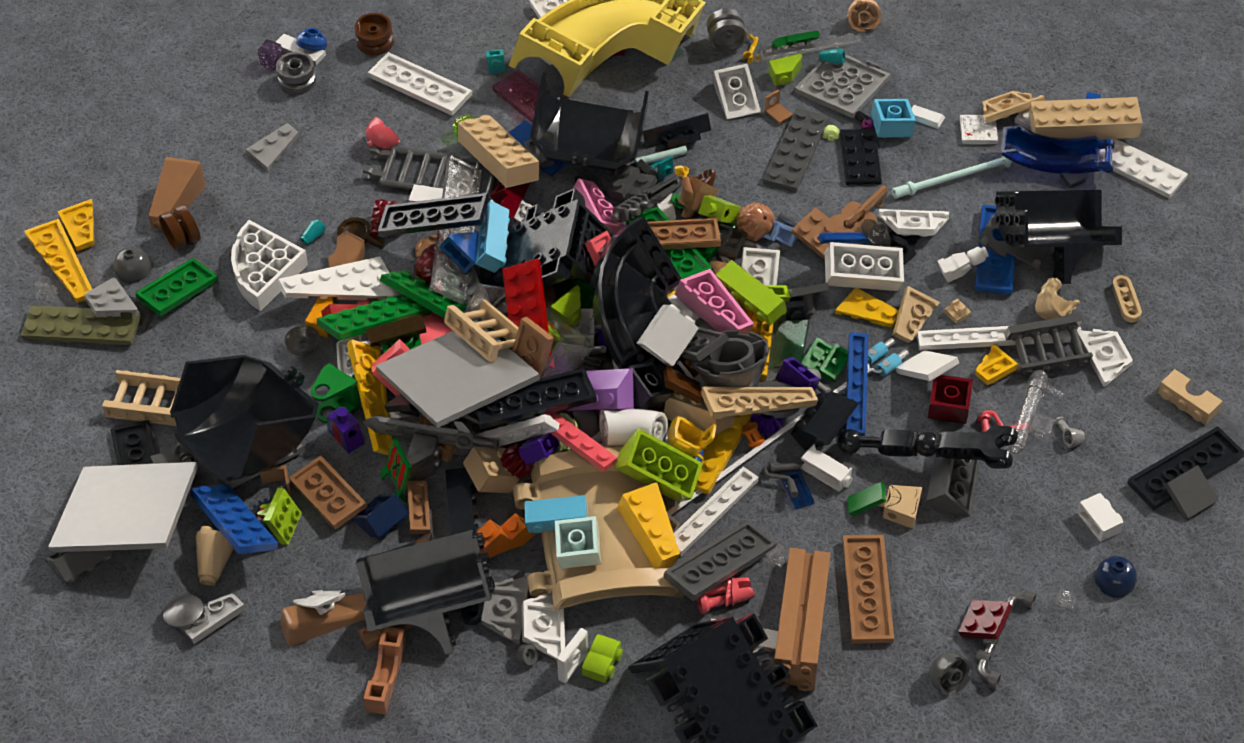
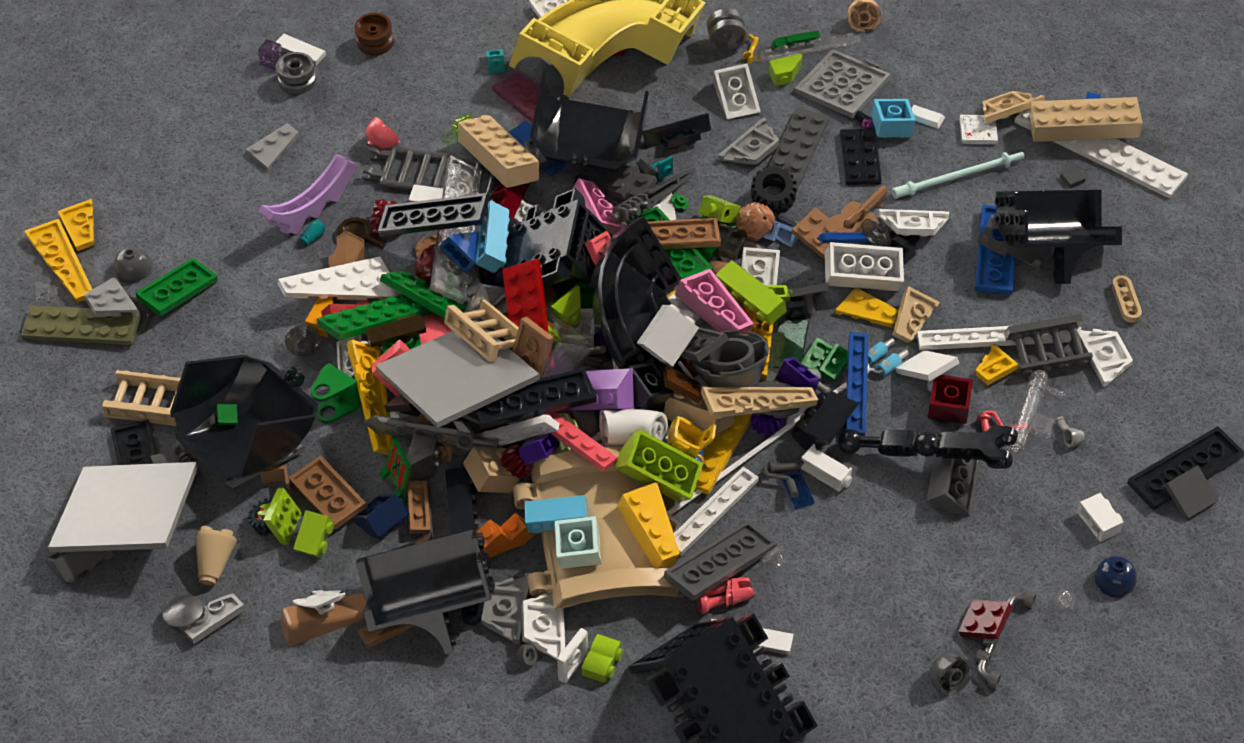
(177, 186): medium nougat slope -> none
(179, 227): reddish brown wheel -> none
(226, 414): none -> green tile
(233, 519): blue plate -> none
(261, 260): white brick -> none
(310, 203): none -> lavender arch
(311, 39): blue piece -> none
(314, 534): none -> lime piece
(342, 423): dark purple torso -> none
(380, 688): nougat arch -> none
(420, 83): white plate -> none
(660, 156): light aqua piece -> none
(695, 189): medium nougat torso -> none
(752, 145): none -> light grey wing
(752, 434): orange bush -> none
(775, 109): medium nougat bracket -> none
(777, 177): none -> black tyre
(802, 617): medium nougat brick -> none
(831, 132): yellowish green piece -> none
(833, 56): teal cone -> none
(866, 499): green tile -> none
(867, 589): medium nougat plate -> none
(902, 504): tan torso -> none
(957, 311): tan tile -> none
(959, 264): white piece -> none
(1051, 305): tan hair -> none
(1056, 154): clear blue windscreen -> none
(1201, 407): tan arch -> none

